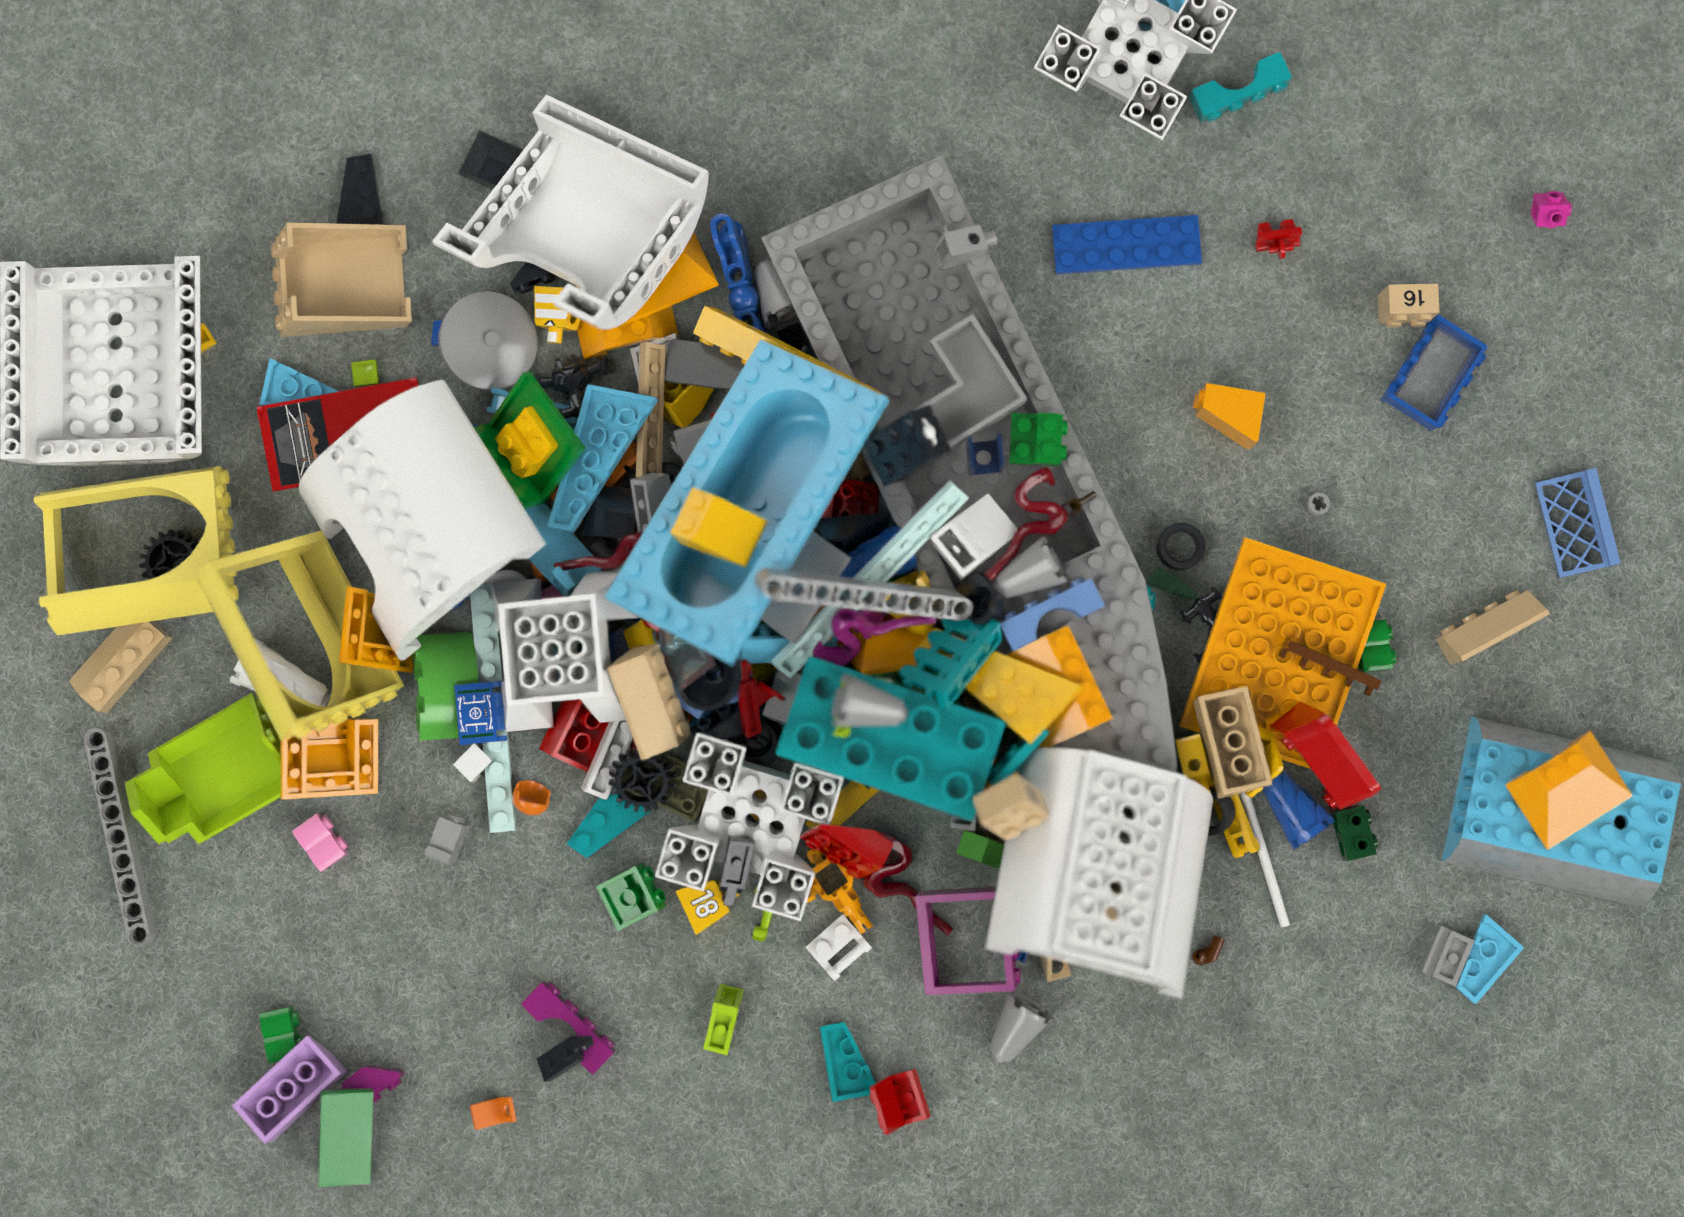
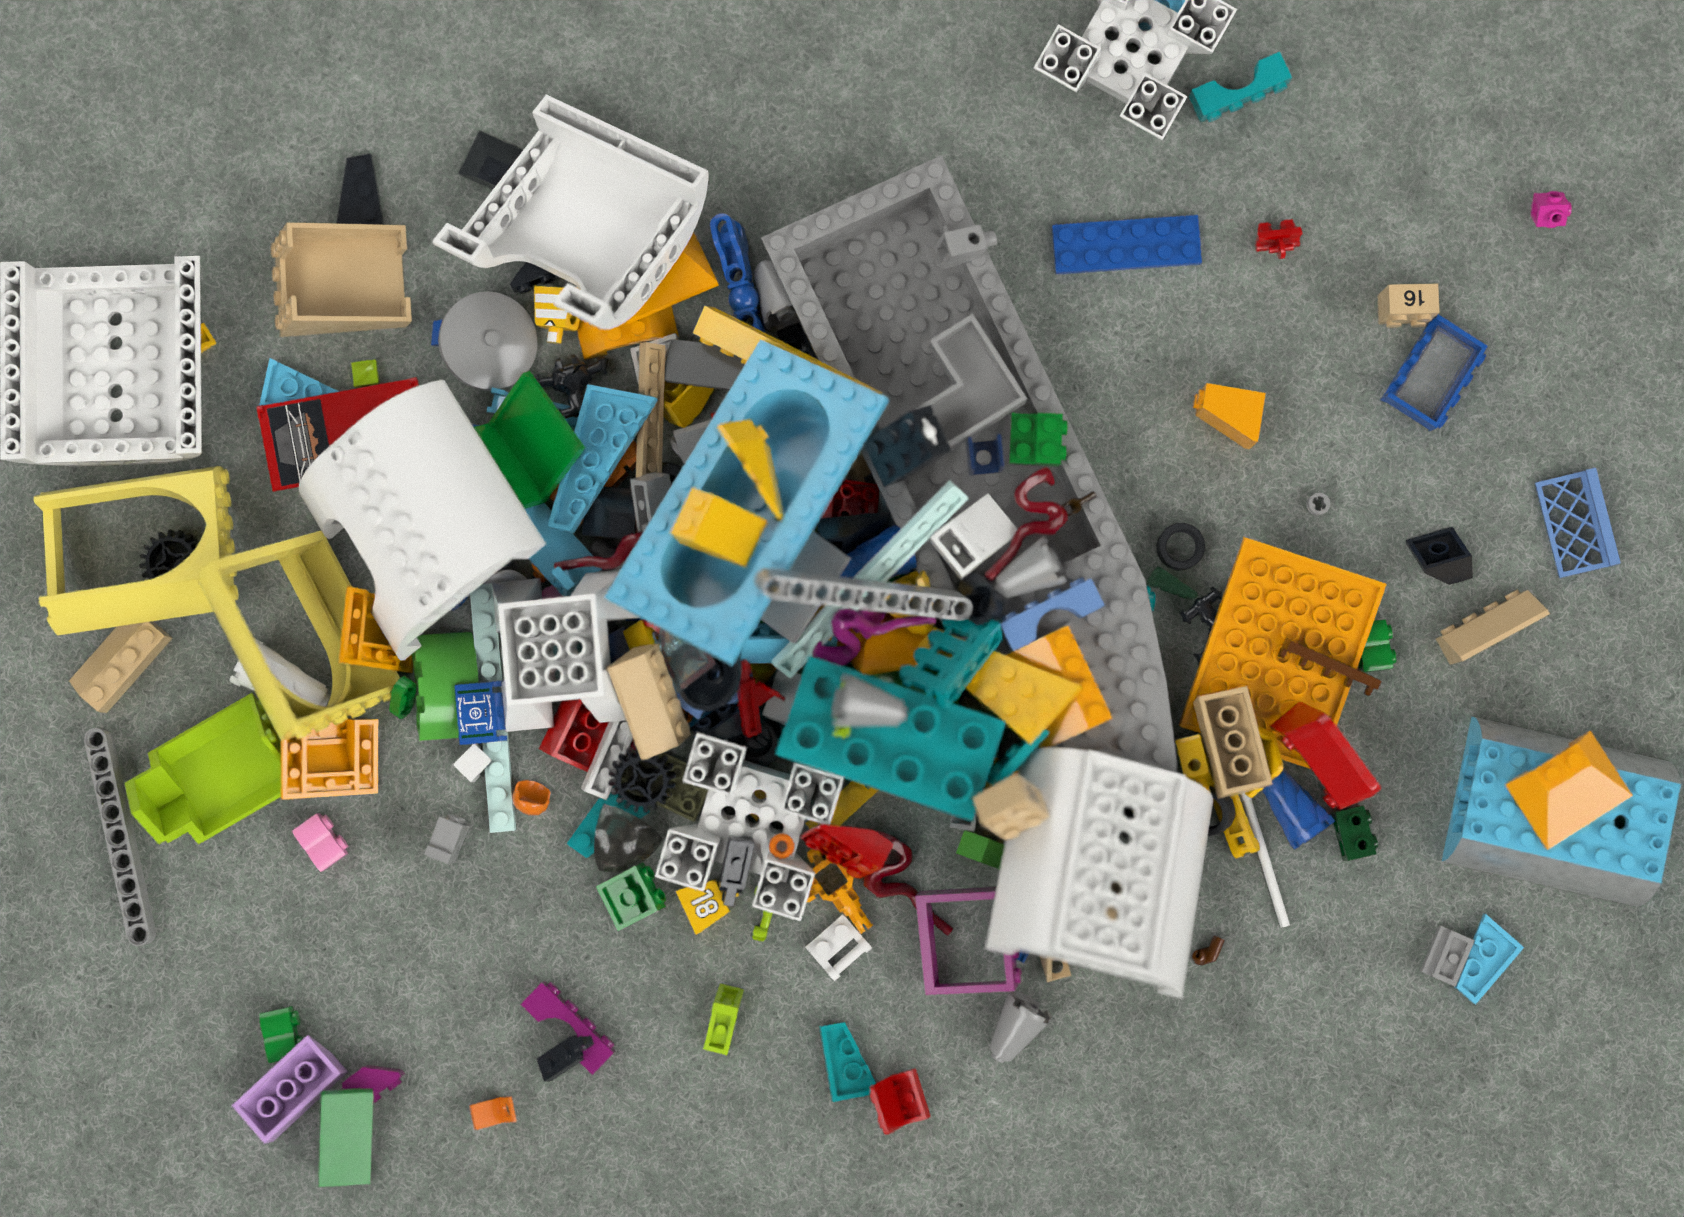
(402, 697): none -> green beam
(526, 443): yellow plate -> none
(622, 840): none -> clear smoke brick
(753, 451): none -> yellow wedge
(773, 846): none -> orange plate
(1442, 555): none -> black slope

